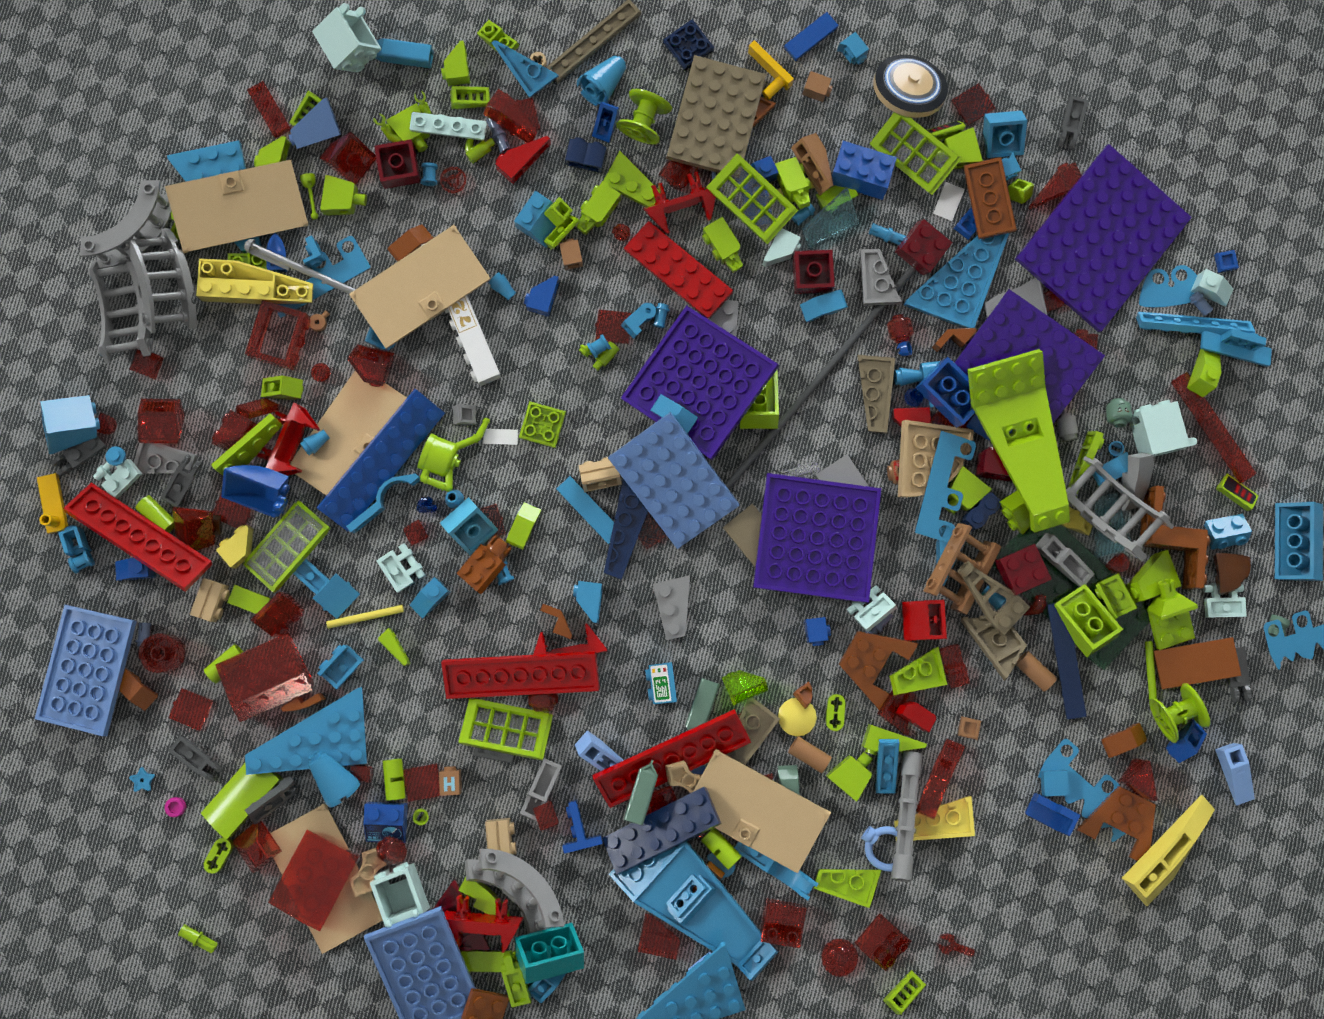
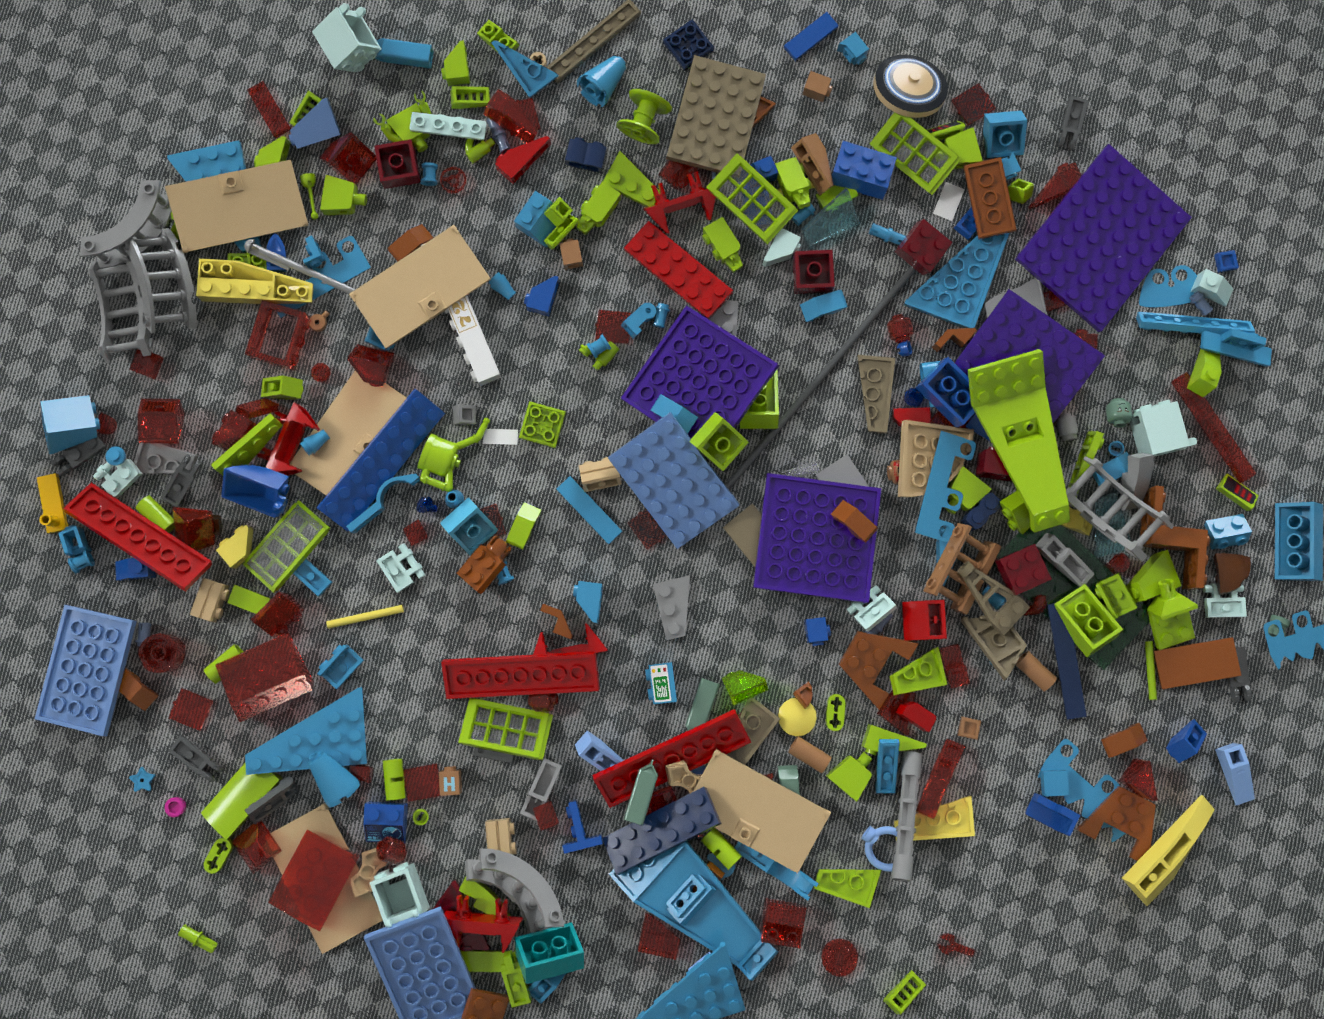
(231, 512): clear red piece -> none
(299, 704): dark orange slope -> none
(336, 596): dark azure piece -> none
(392, 644): lime slope -> none
(429, 597): dark azure slope -> none
(606, 122): blue slope -> none
(621, 232): clear red plate -> none
(625, 532): dark blue wing -> none
(719, 441): none -> lime slope
(780, 75): yellow piece -> none
(855, 521): none -> dark orange slope
(876, 281): light grey wing -> none
(882, 942): clear red slope -> none
(907, 376): dark azure cone -> none
(1180, 712): lime piece -> none

